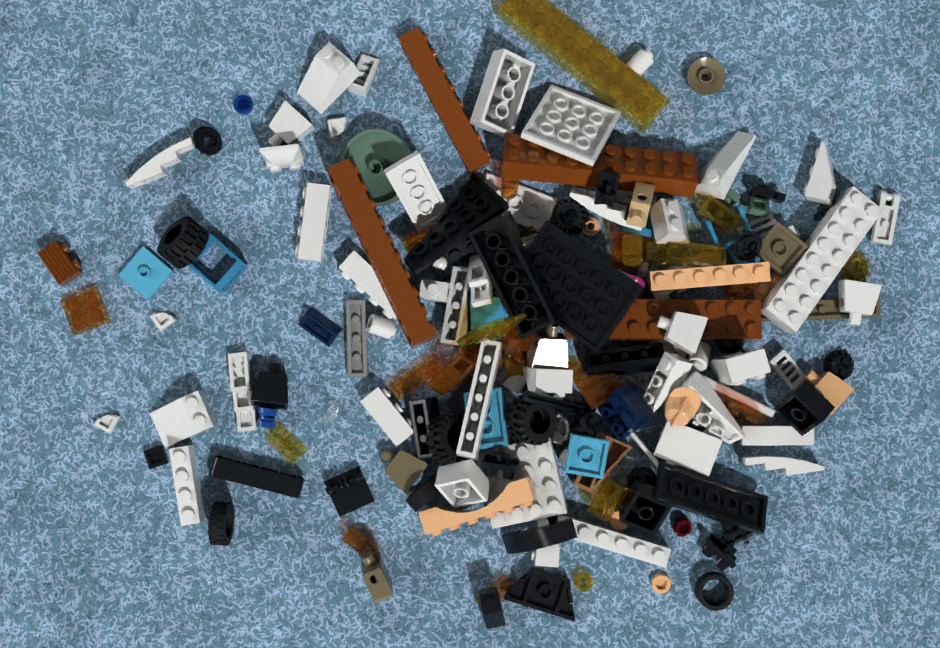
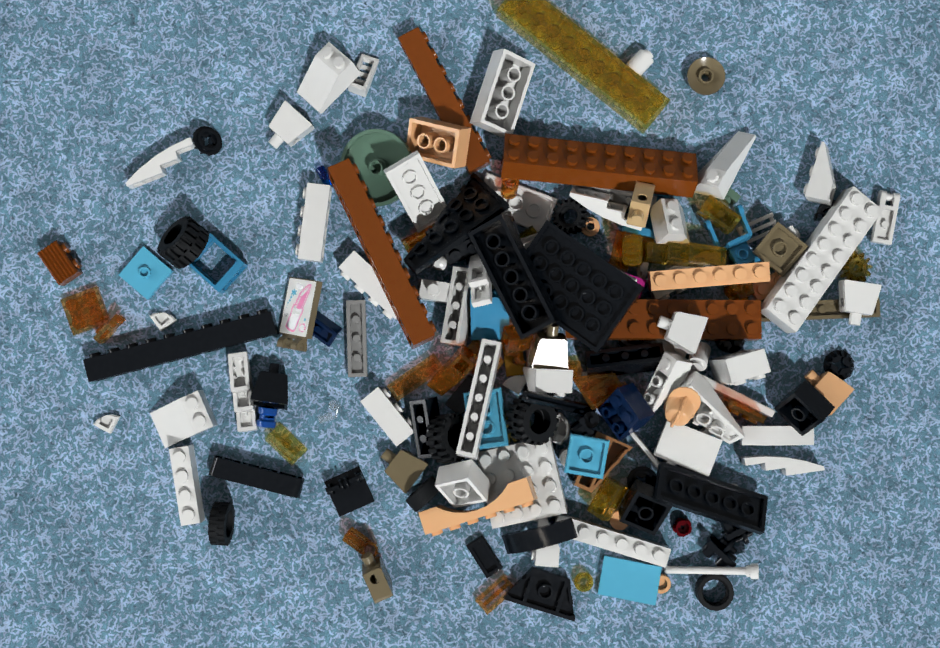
(105, 331): none -> clear orange plate
(156, 456): black tile -> none
(180, 346): none -> black brick
(243, 104): clear blue tile -> none
(283, 157): white slope -> none
(299, 313): none -> tile
(322, 173): none -> clear blue arm
(336, 126): white tile -> none
(381, 326): white brick -> none
(439, 141): none -> light nougat brick
(484, 556): none -> black tile
(491, 330): clear yellow slope -> none
(491, 607): black slope -> none
(500, 461): black hips -> none
(571, 125): white plate -> none
(607, 187): black hips -> none
(629, 580): none -> medium azure tile
(750, 570): none -> white piece
(754, 243): black gear -> none
(758, 206): sand green plate -> none
(764, 192): black plate -> none
(792, 365): white slope -> none

